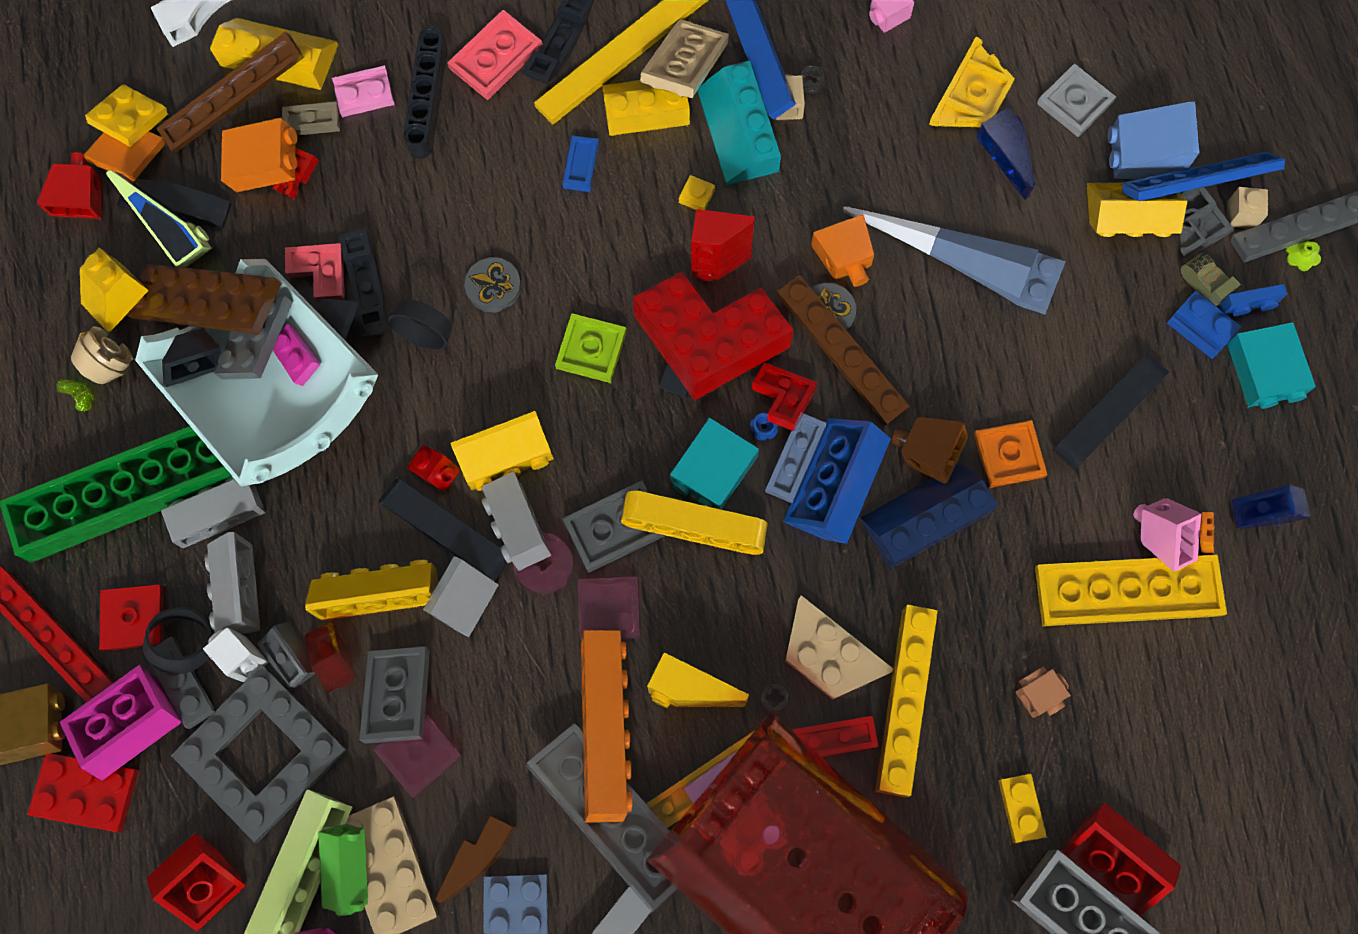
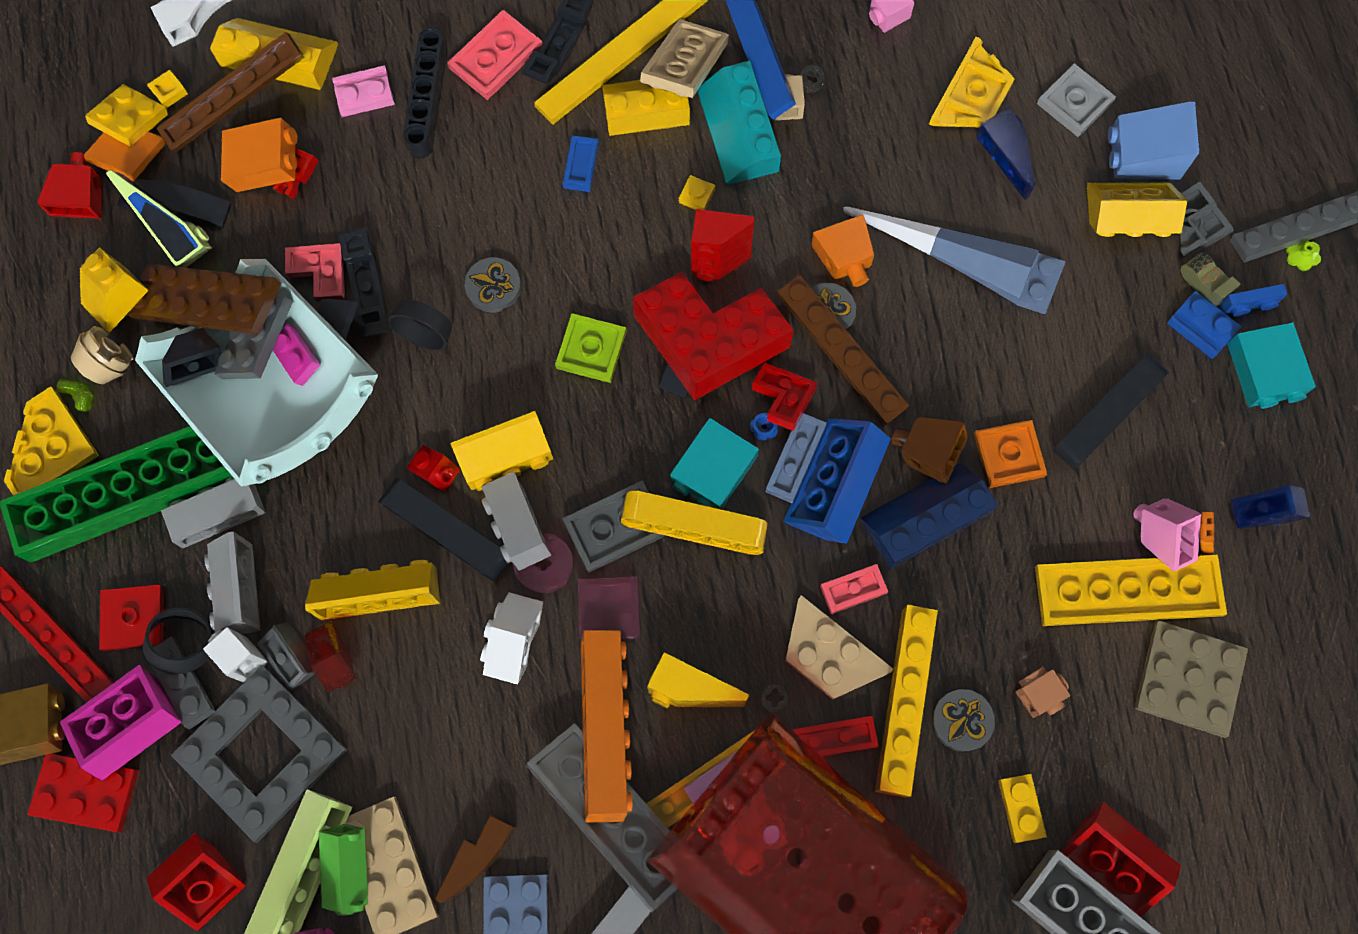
(48, 444): none -> yellow plate
(167, 89): none -> yellow plate
(313, 118): dark tan plate -> none
(395, 695): dark grey plate -> none
(419, 761): clear pink plate -> none
(461, 596): light grey tile -> none
(510, 637): none -> white brick
(854, 589): none -> coral plate
(963, 720): none -> tile
(1191, 679): none -> dark tan plate
(1202, 176): blue tile -> none
(1247, 207): tan brick -> none

